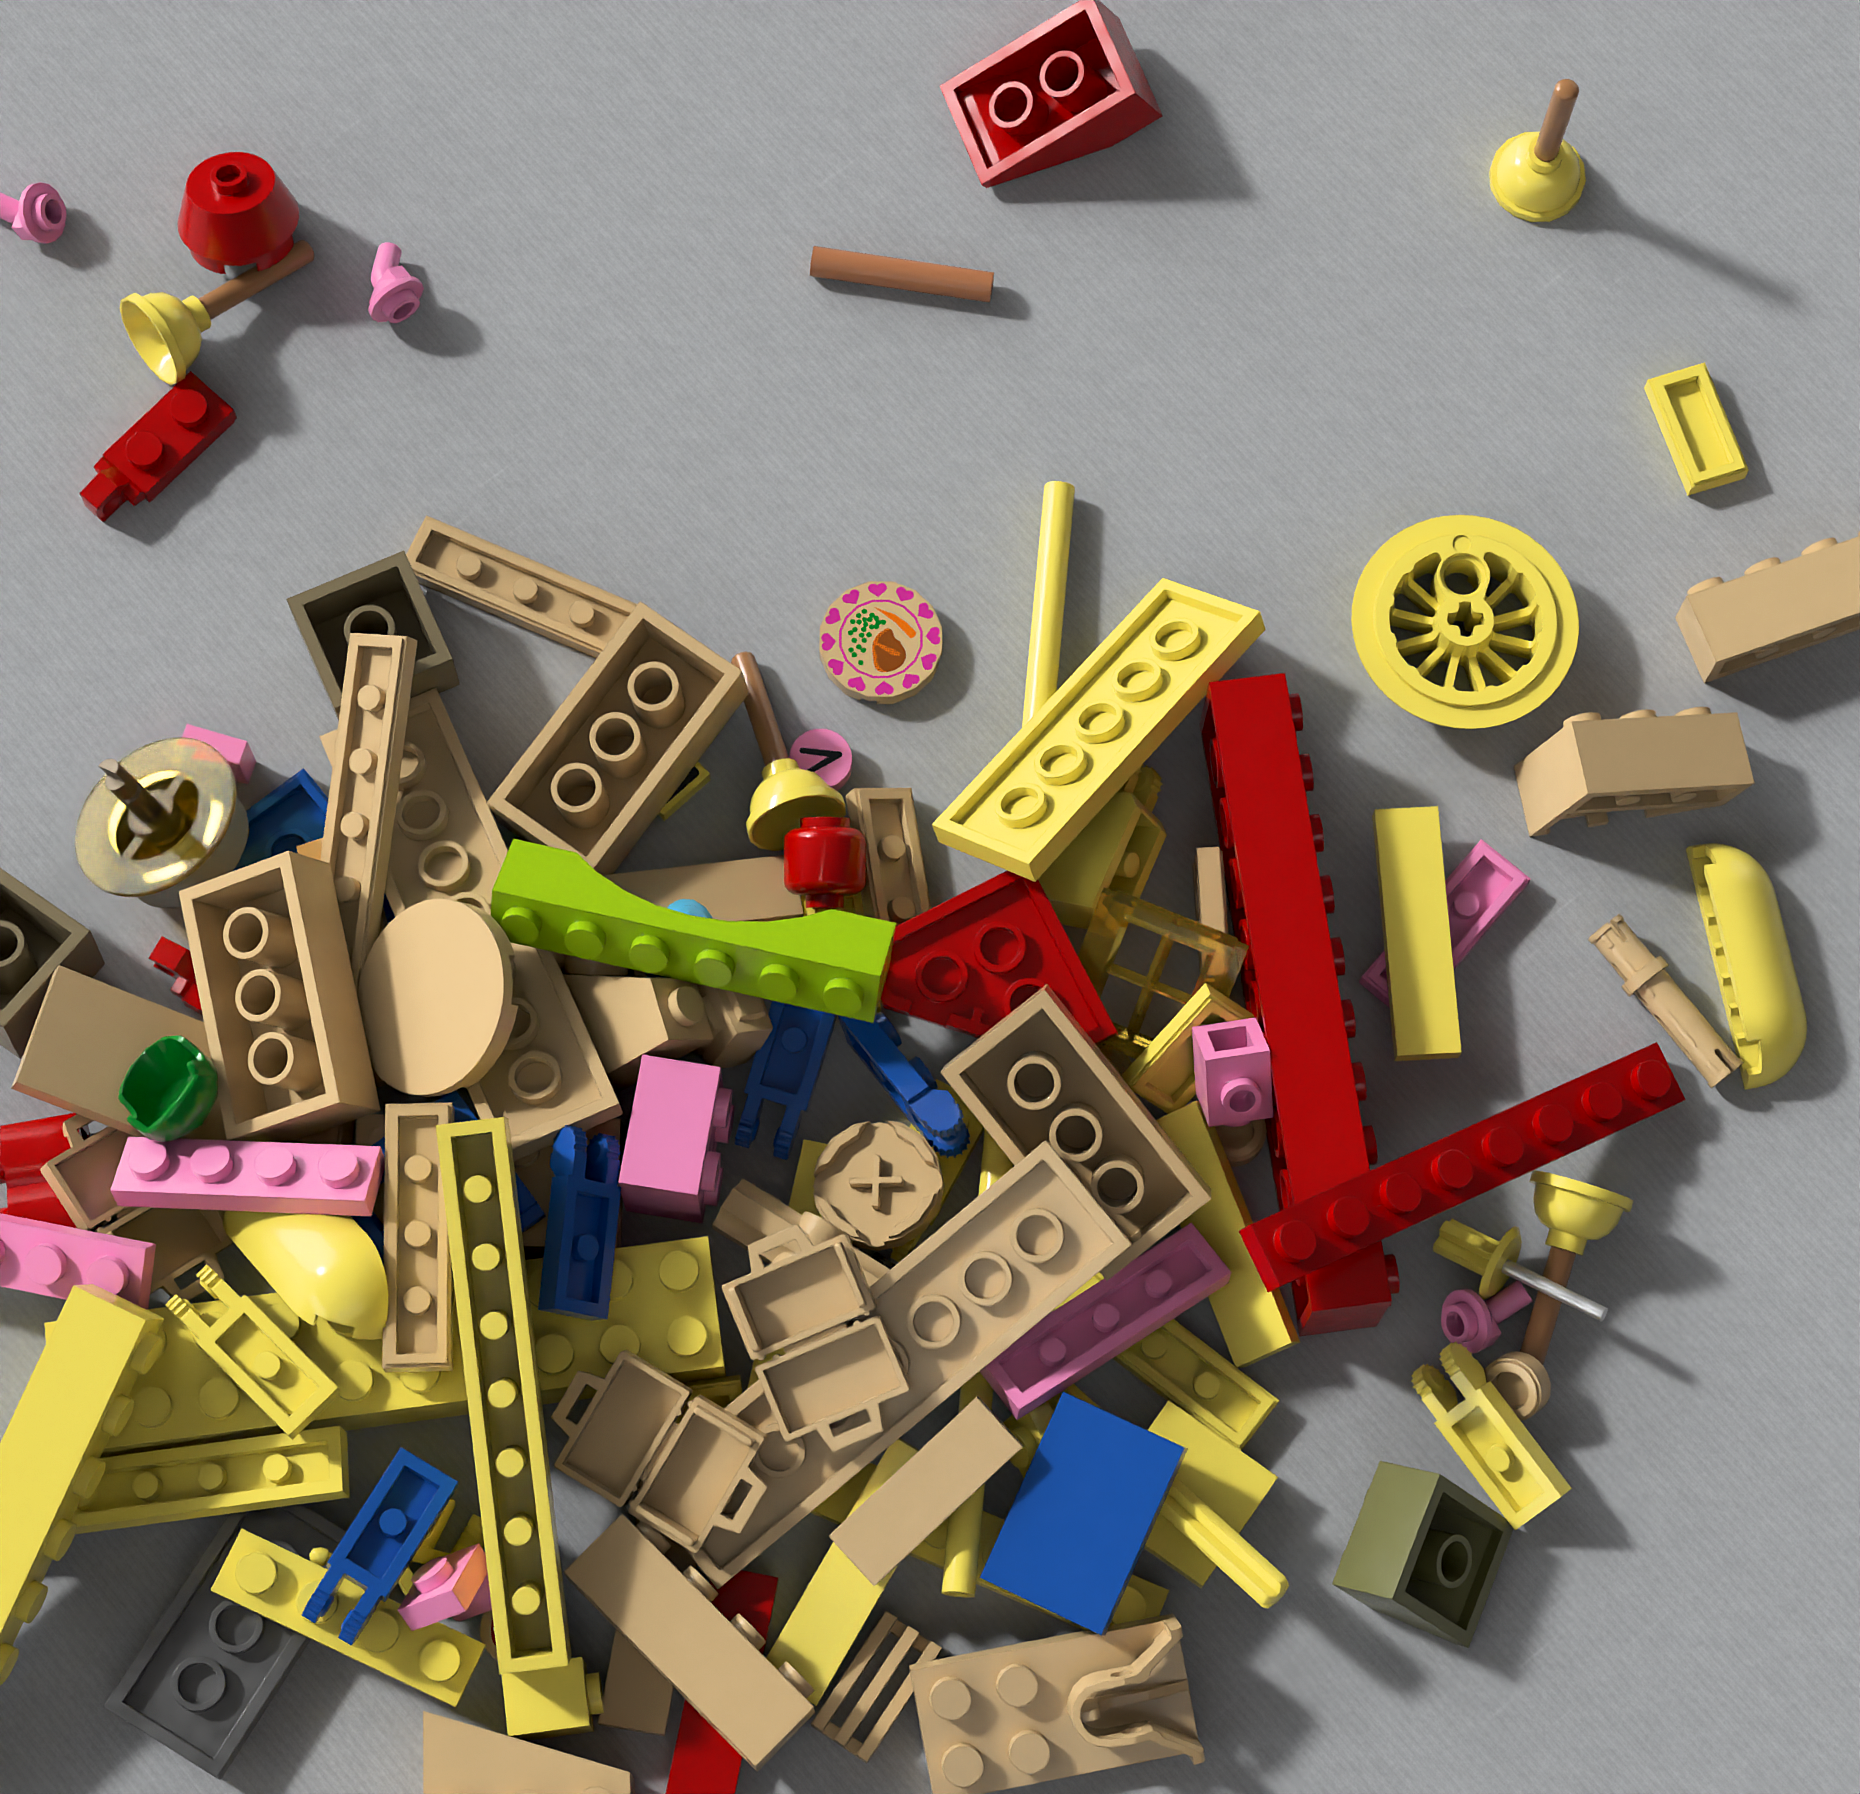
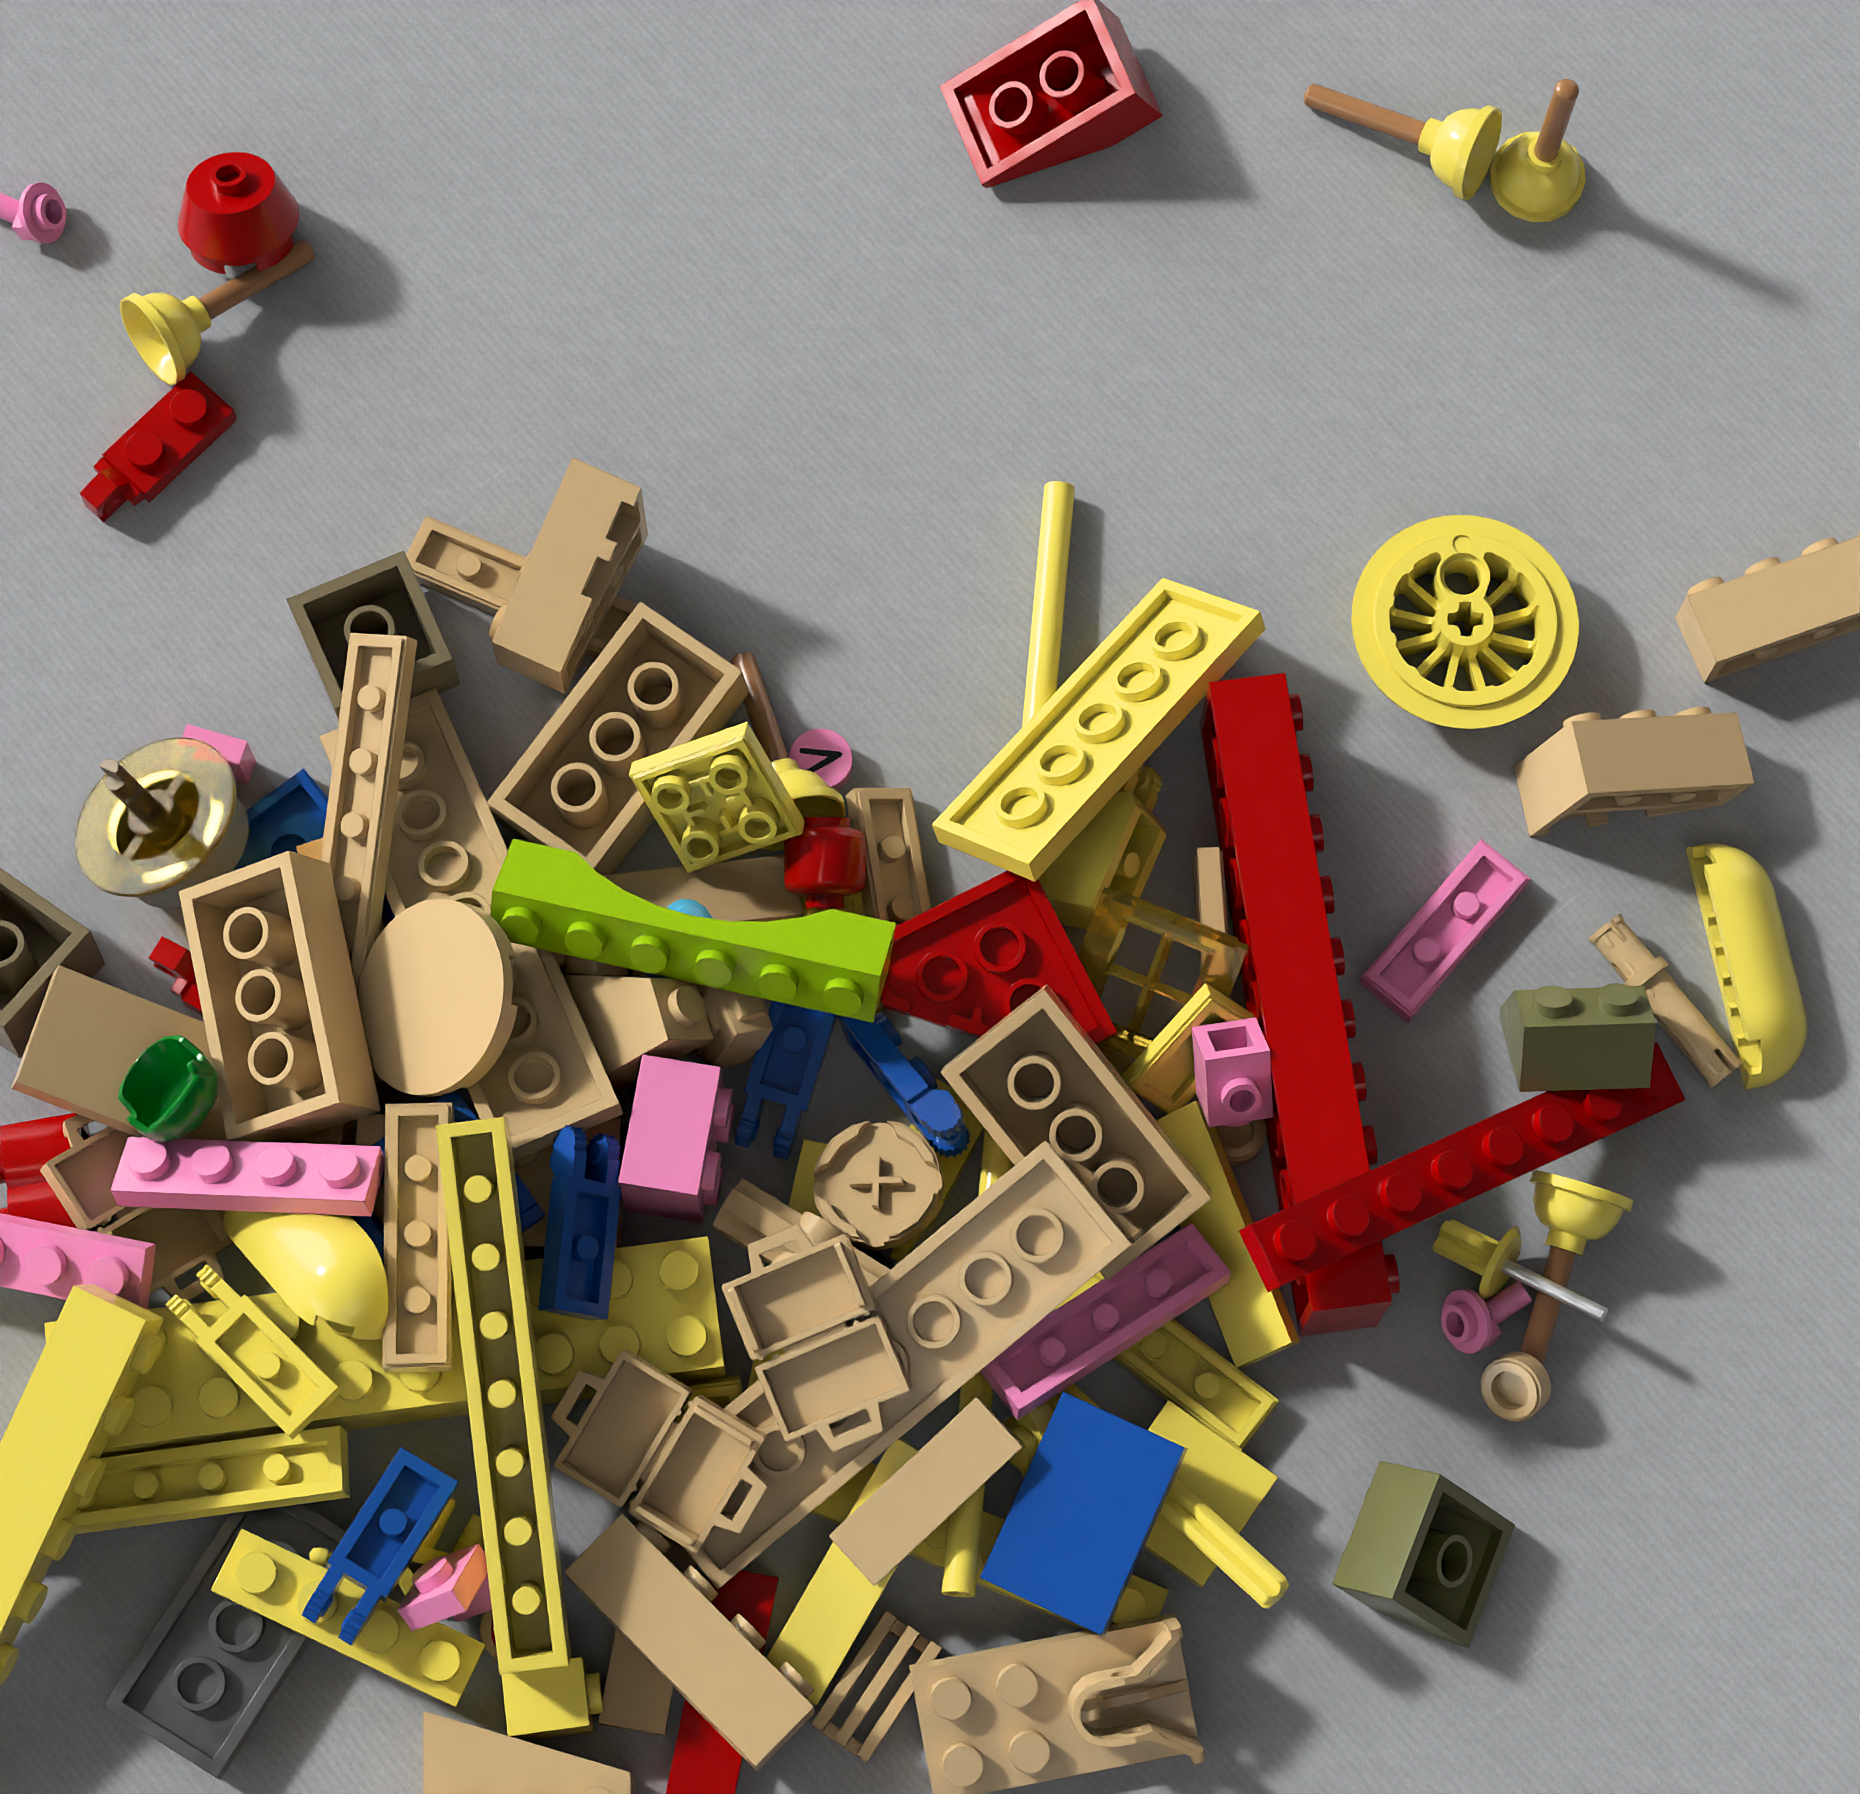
(395, 290): bright pink plate -> none
(570, 576): none -> tan wedge
(717, 797): none -> light yellow tile
(880, 642): tan tile -> none
(901, 274): nougat piece -> none
(1416, 934): light yellow tile -> none
(1458, 146): none -> light yellow piece
(1489, 1437): light yellow hinge -> none
(1579, 1037): none -> olive slope
(1696, 429): light yellow tile -> none

